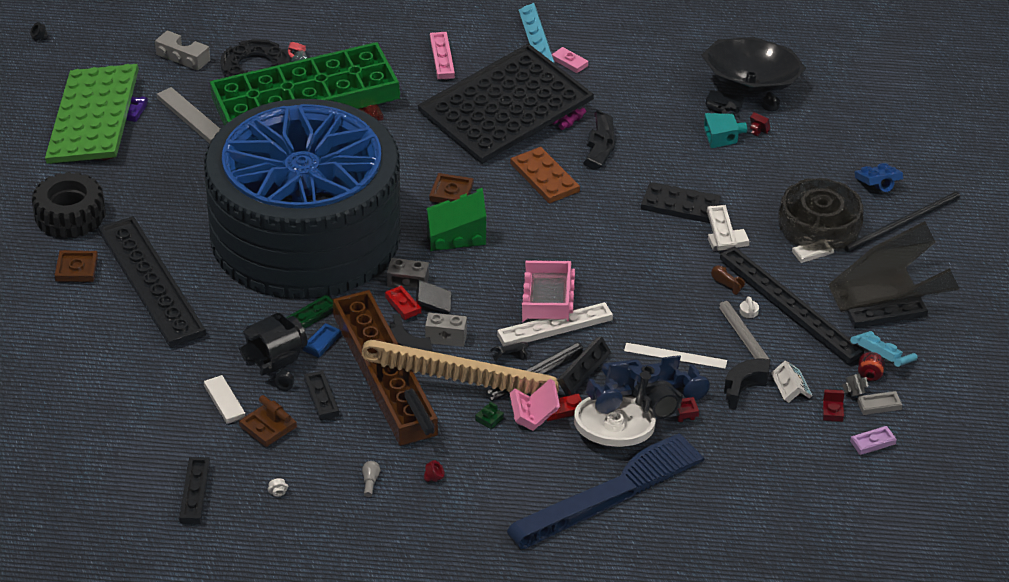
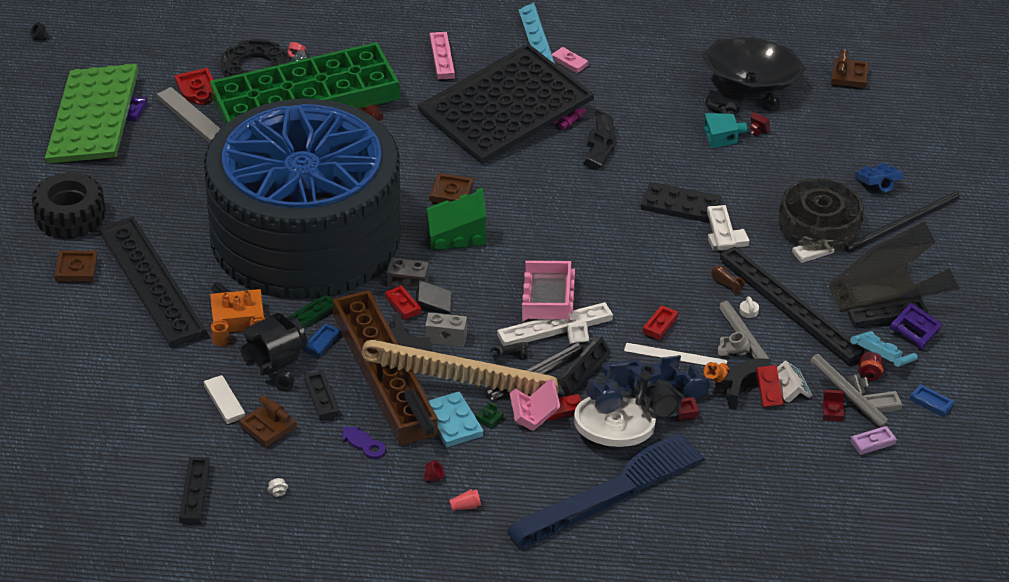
(193, 56): light grey arch -> none
(195, 86): none -> red plate
(233, 312): none -> orange piece
(362, 441): none -> dark purple brick
(370, 472): light grey piece -> none
(455, 420): none -> medium azure plate
(466, 501): none -> coral cone
(545, 175): dark orange plate -> none
(577, 333): none -> white tile
(660, 322): none -> red plate
(717, 373): none -> orange connector
(734, 344): none -> light grey plate
(769, 386): none -> red plate
(849, 72): none -> reddish brown plate
(849, 391): none -> light grey axle
(918, 321): none -> dark purple plate
(931, 400): none -> blue tile

